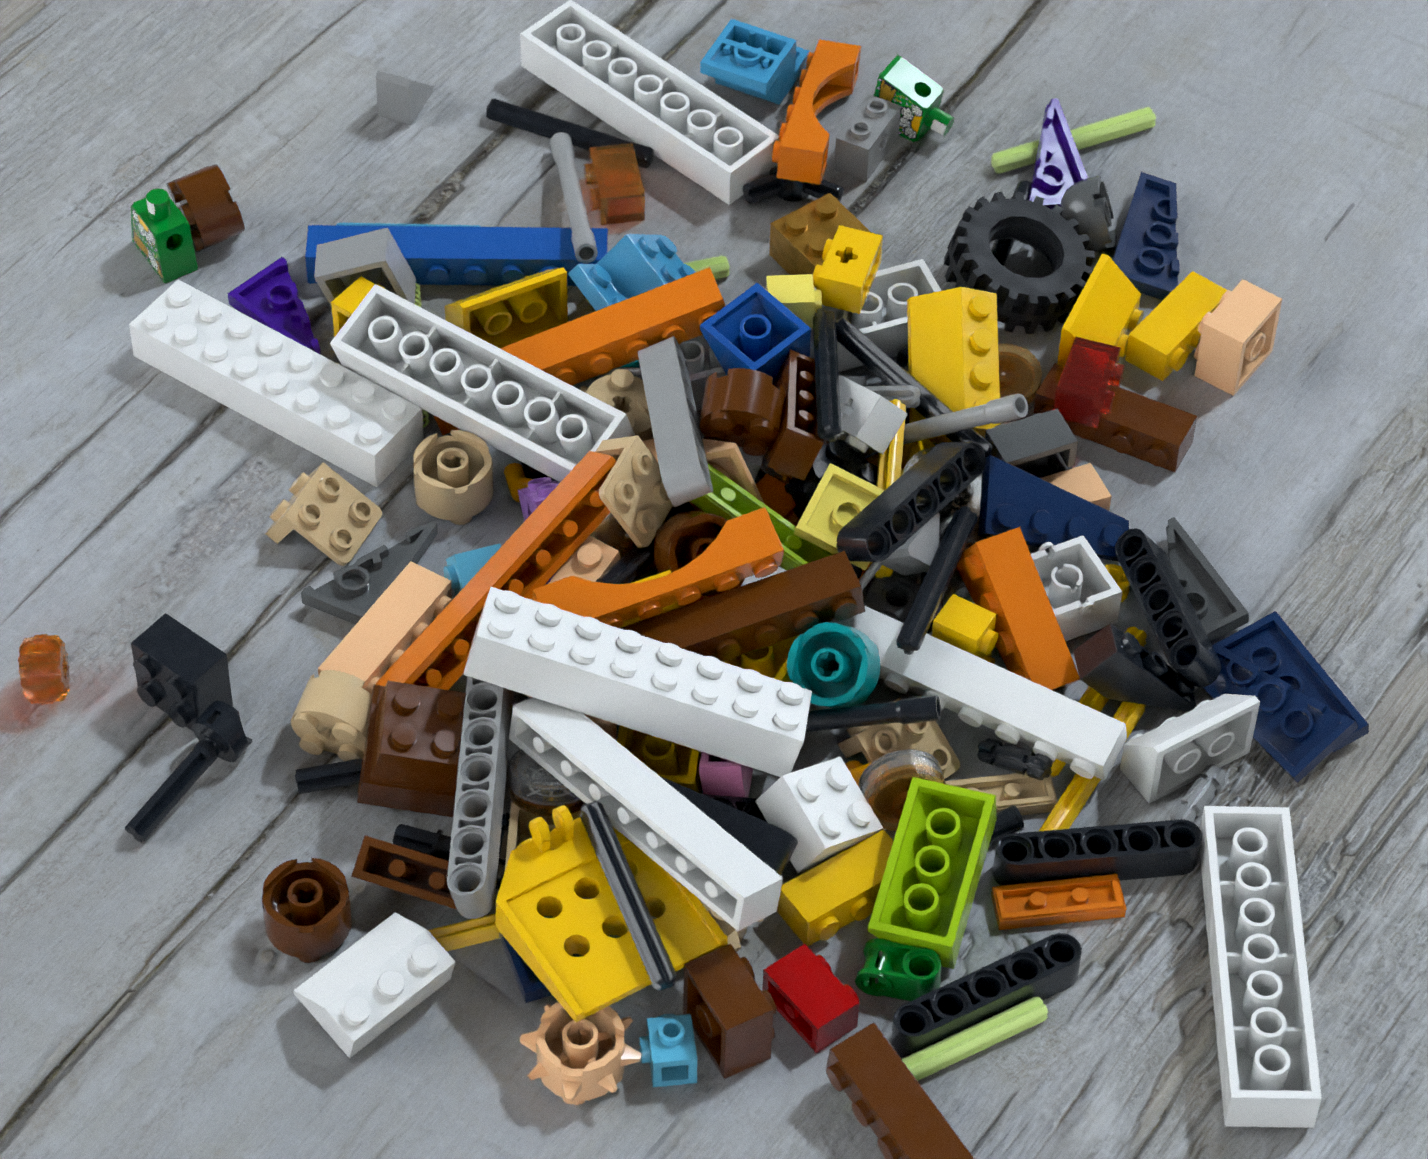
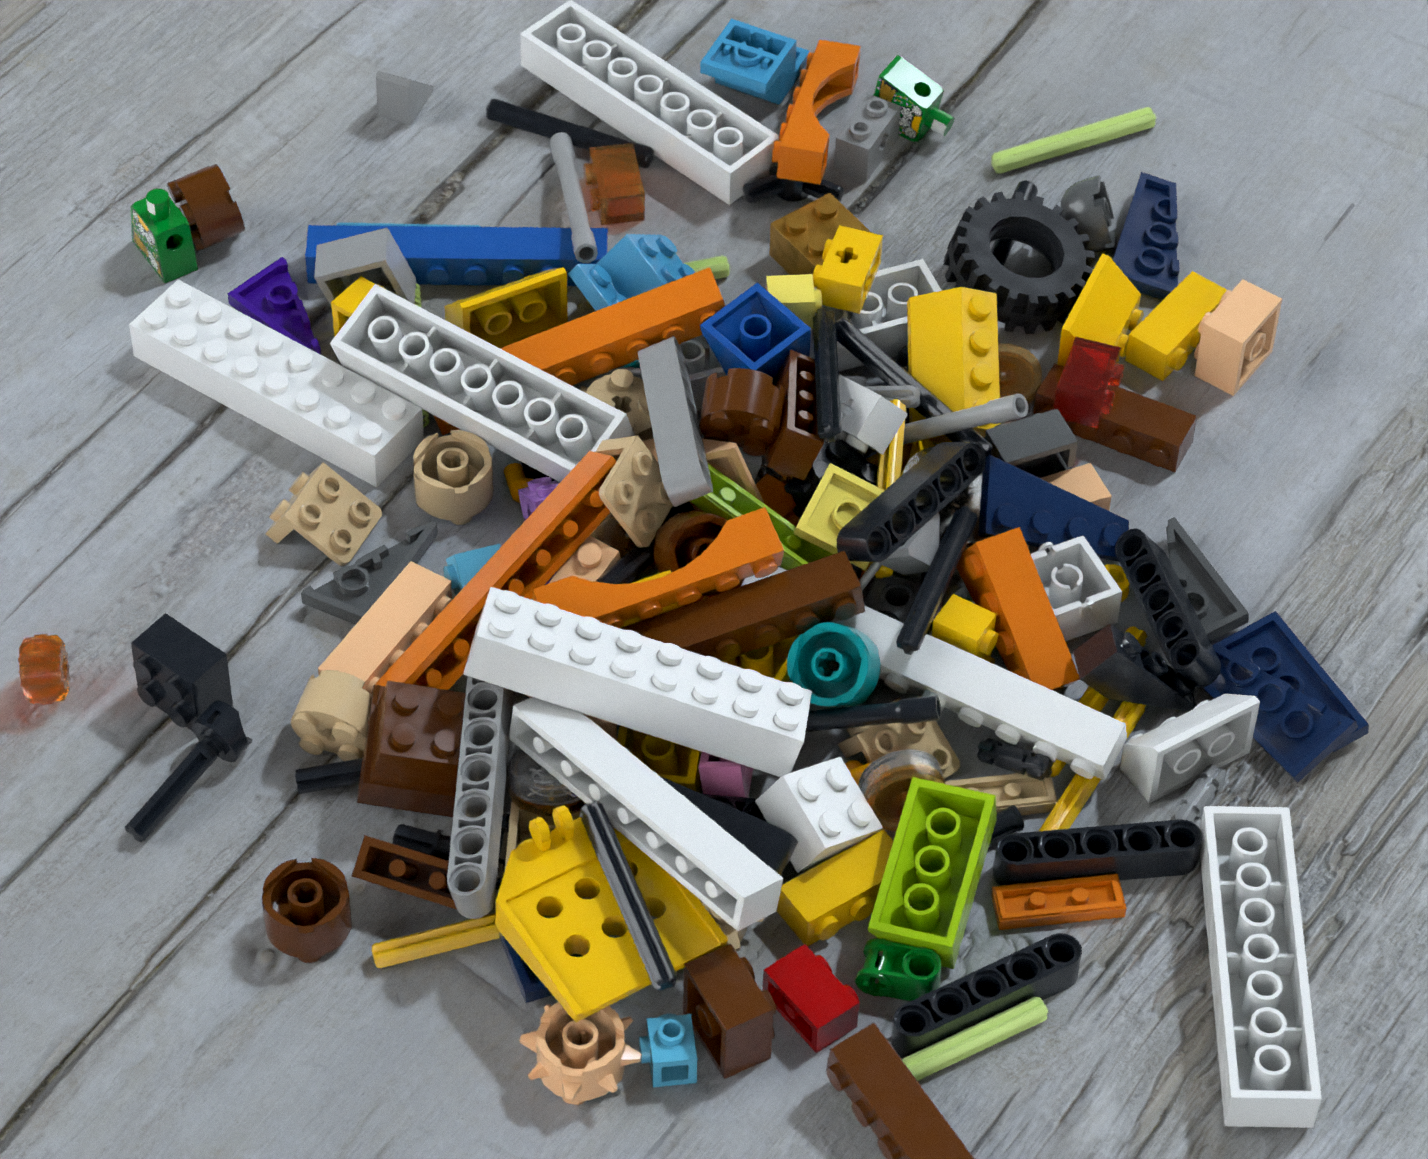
(376, 982): white slope -> none
(1057, 158): wing -> none

